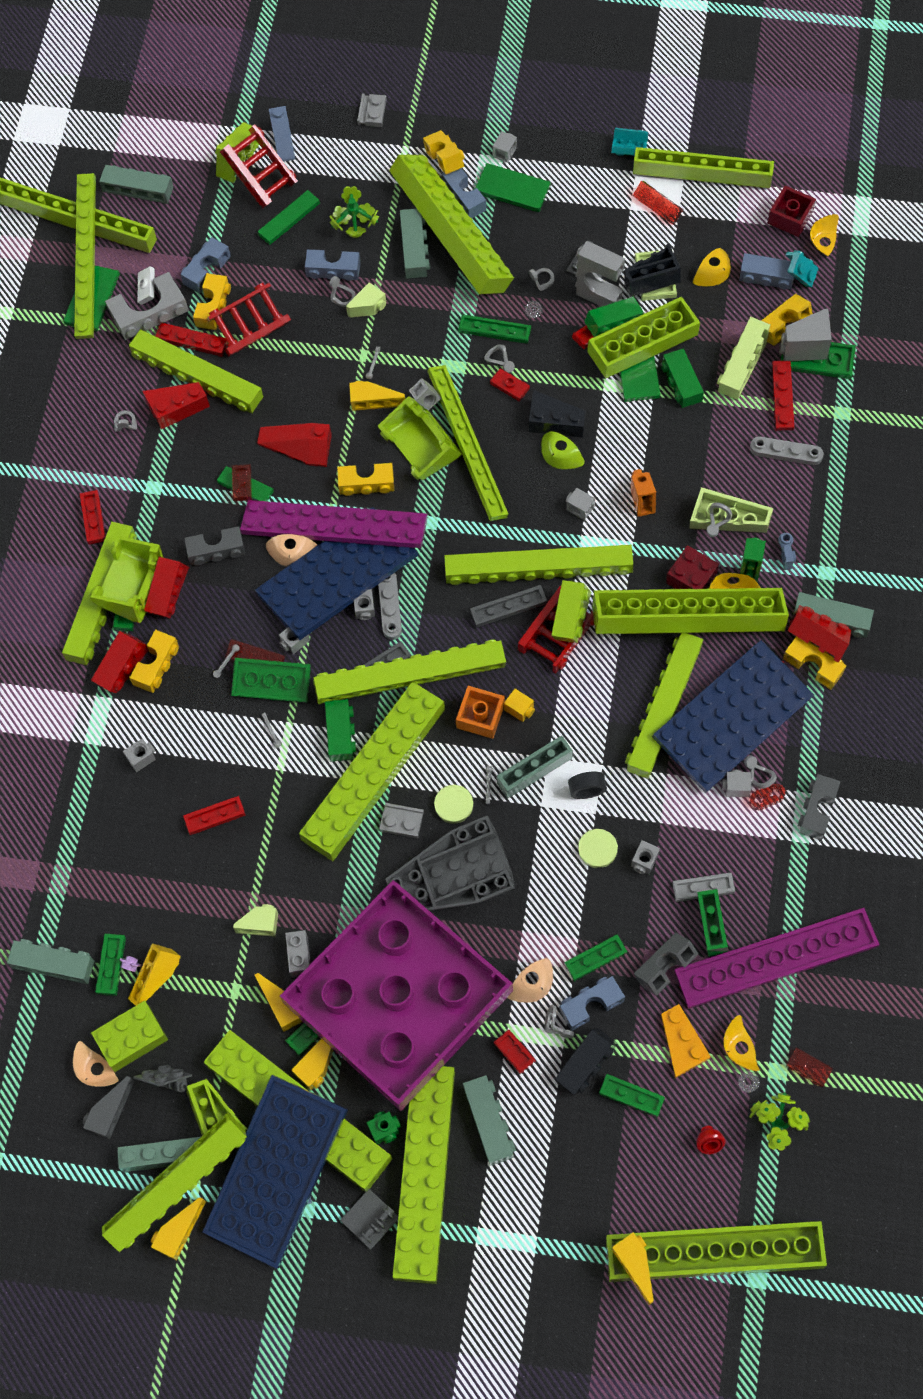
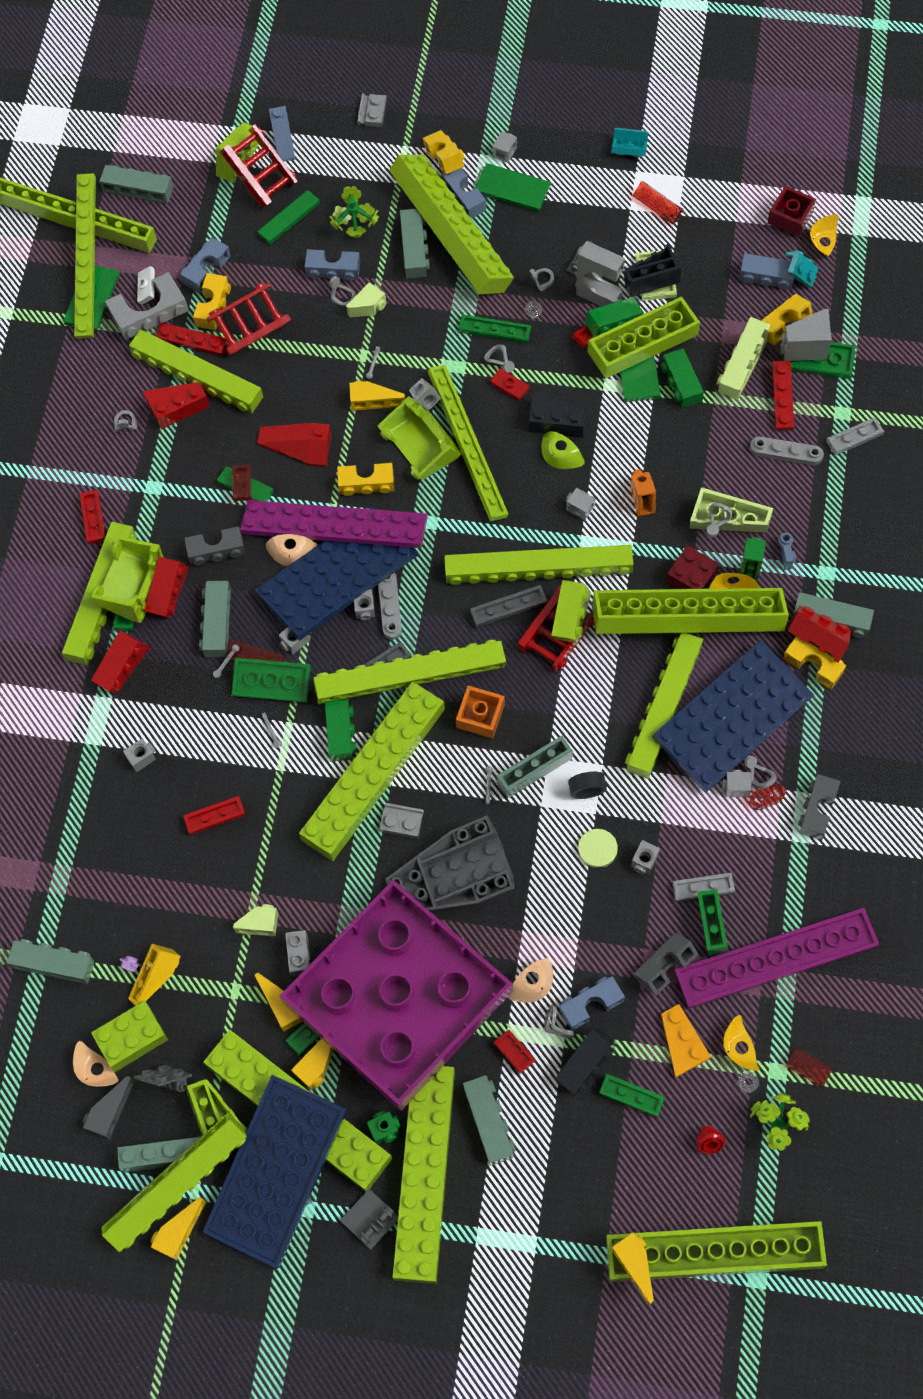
(110, 964): green plate -> none
(149, 675): yellow arch -> none
(216, 618): none -> sand green brick
(453, 804): yellowish green tile -> none
(519, 705): yellow brick -> none
(595, 957): green plate -> none
(703, 167): lime brick -> none
(713, 275): yellow piece -> none
(855, 436): none -> light grey tile

